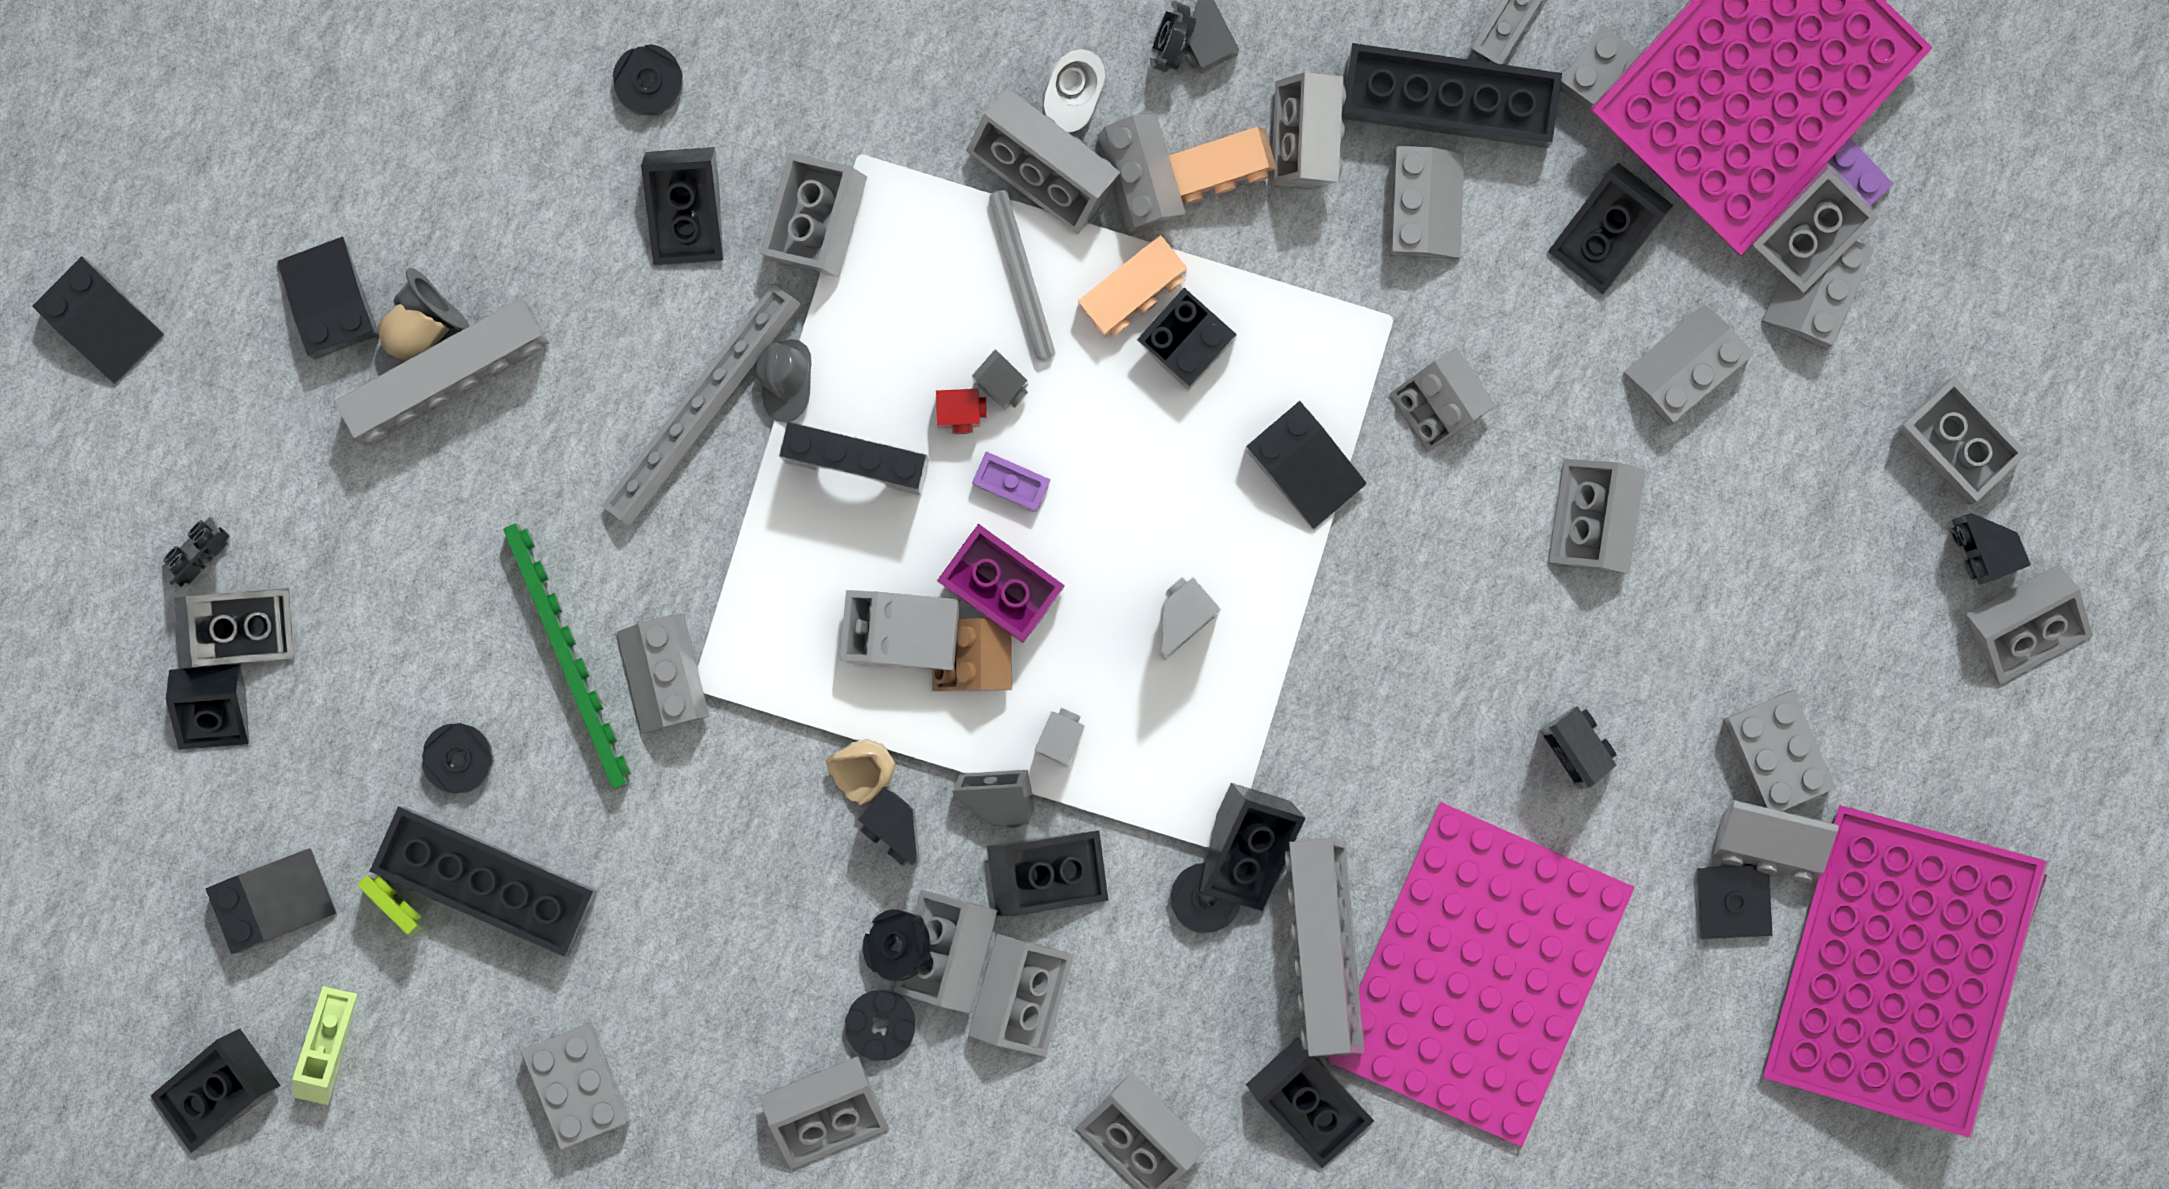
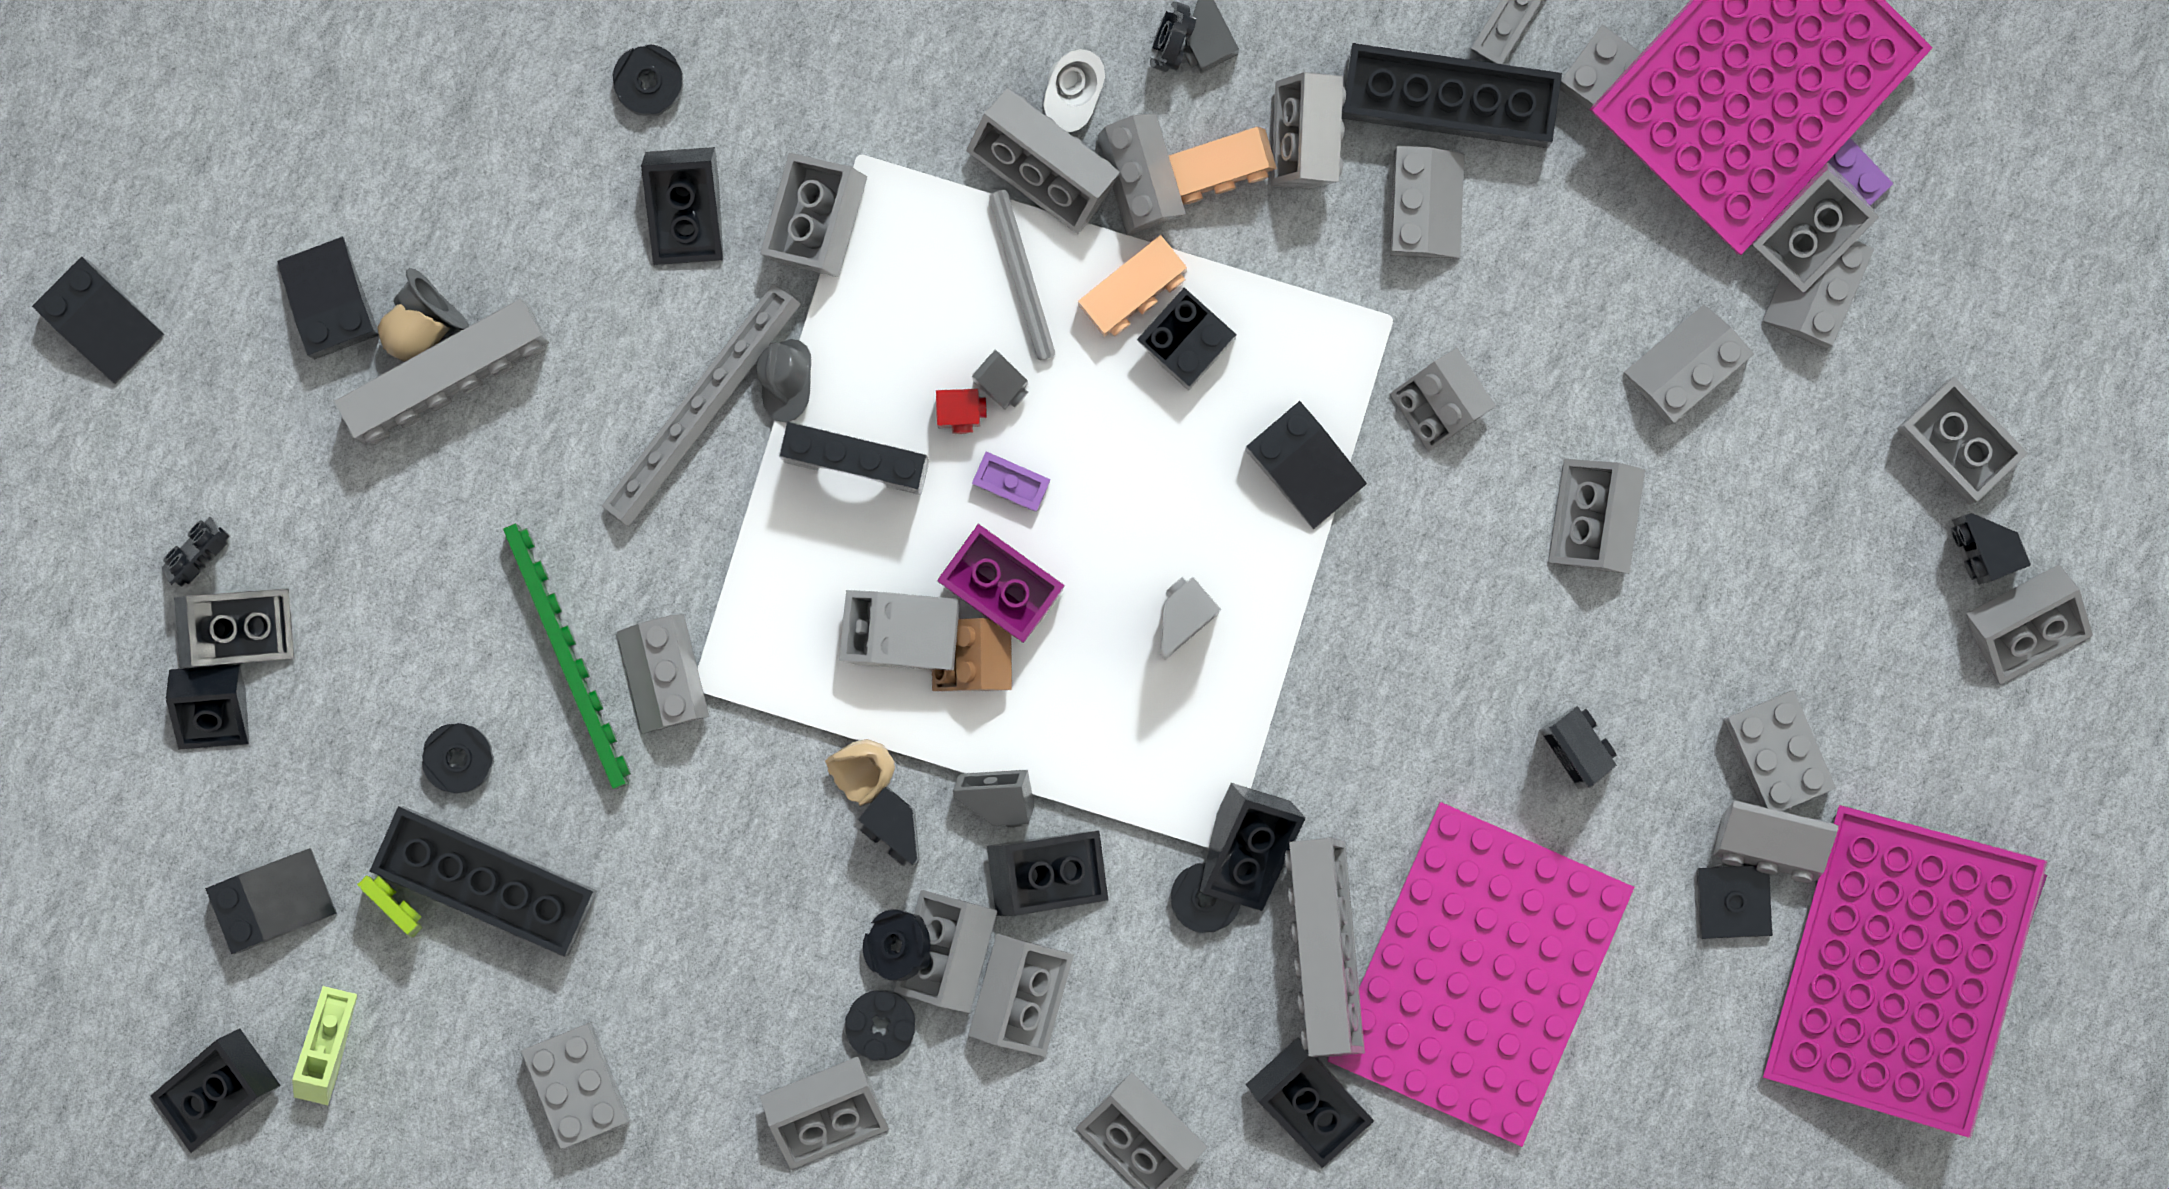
(1060, 736): light grey brick -> none
(1610, 228): black slope -> none

